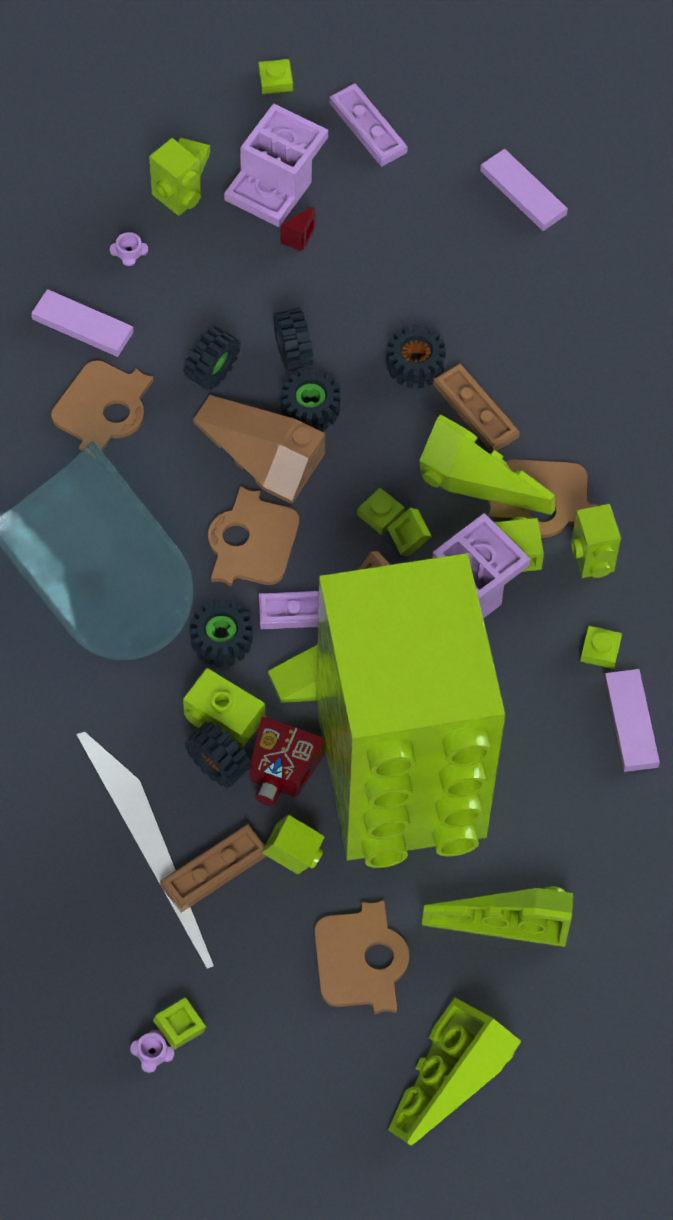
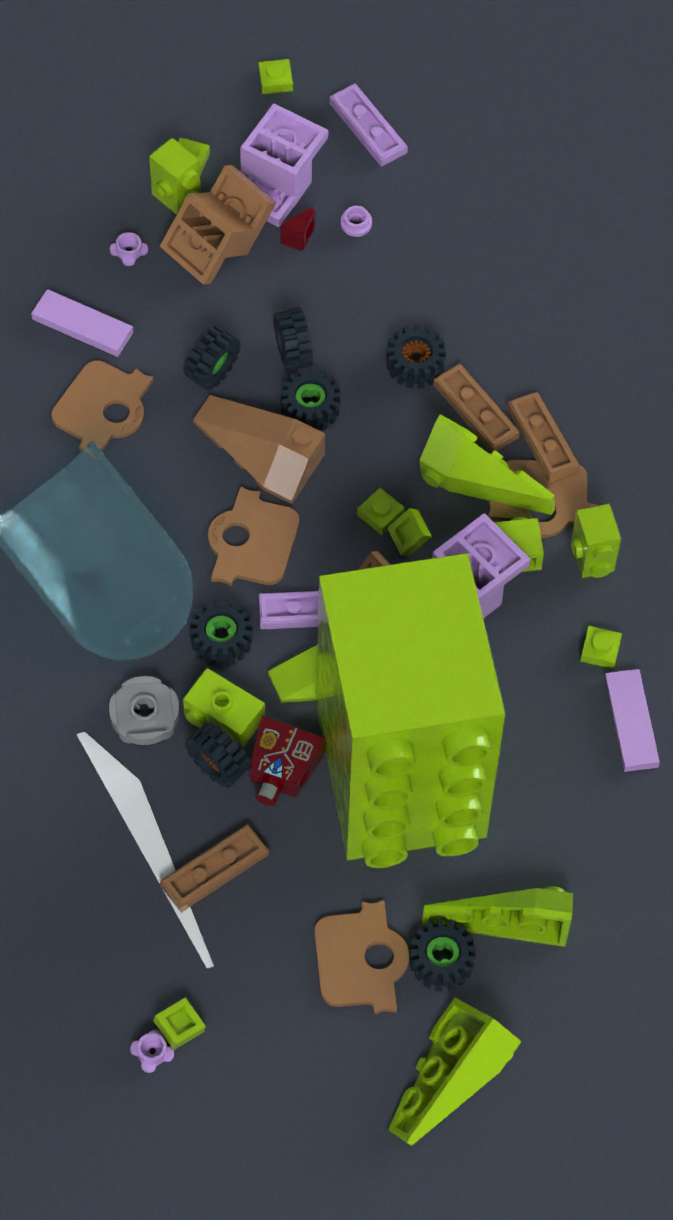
(149, 729): none -> light grey plate
(217, 224): none -> medium nougat bracket
(294, 845): lime brick -> none
(356, 214): none -> lavender plate
(447, 971): none -> black bush
(524, 189): lavender tile -> none
(543, 437): none -> medium nougat tile

